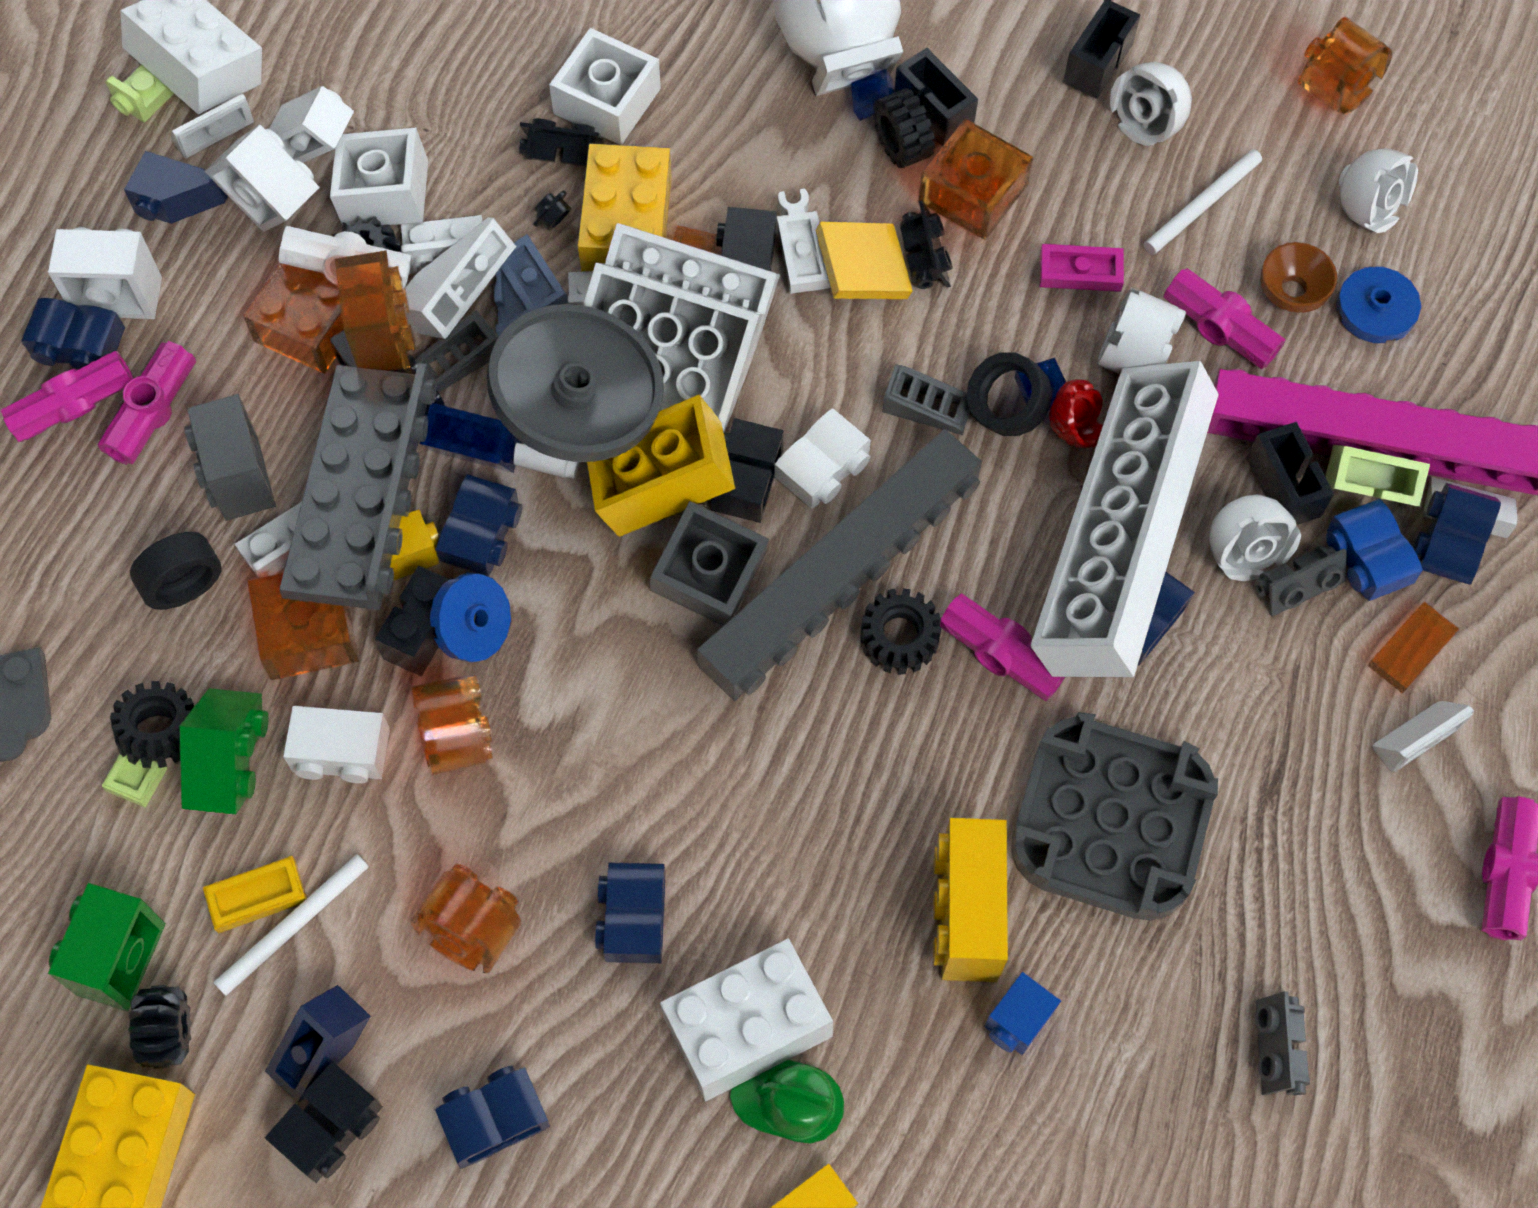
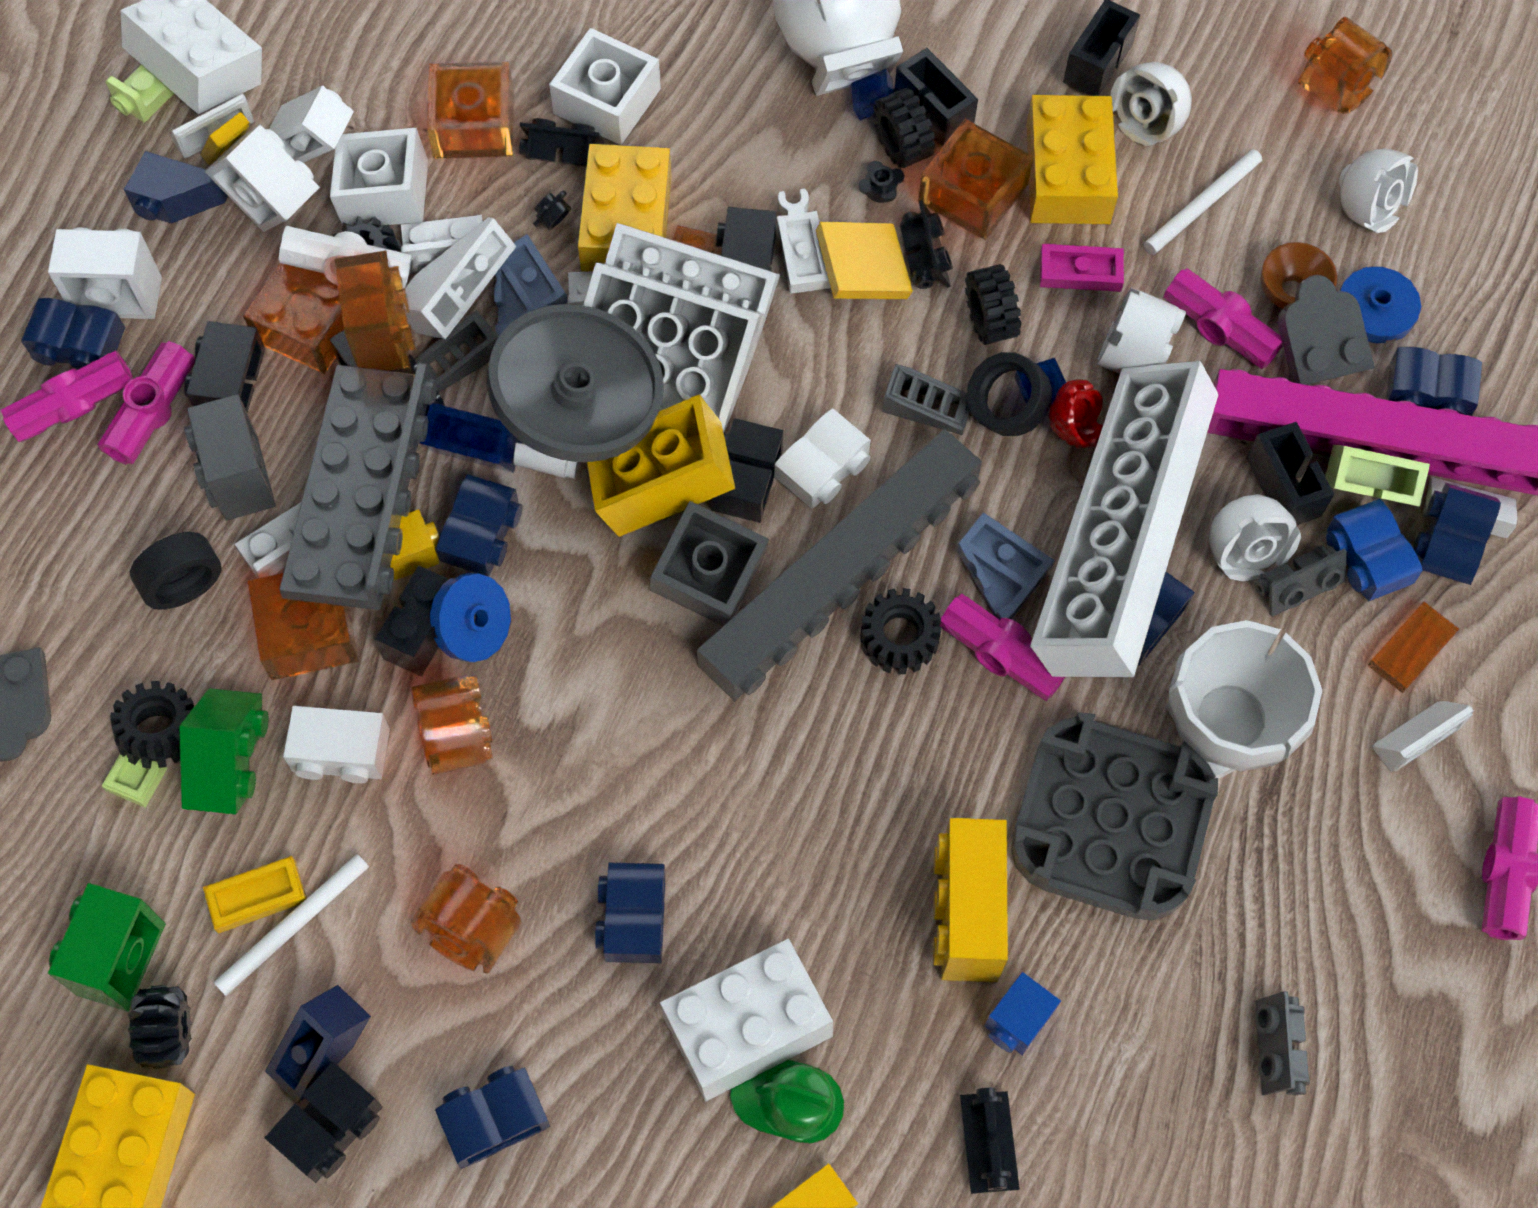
(223, 362): none -> black piece
(224, 137): none -> yellow tile
(470, 110): none -> clear orange brick
(881, 191): none -> black plate
(989, 1141): none -> black hinge
(993, 304): none -> black tyre
(1002, 565): none -> sand blue wing
(1073, 159): none -> yellow brick
(1240, 702): none -> white plate
(1323, 333): none -> dark grey plate
(1435, 379): none -> dark blue brick

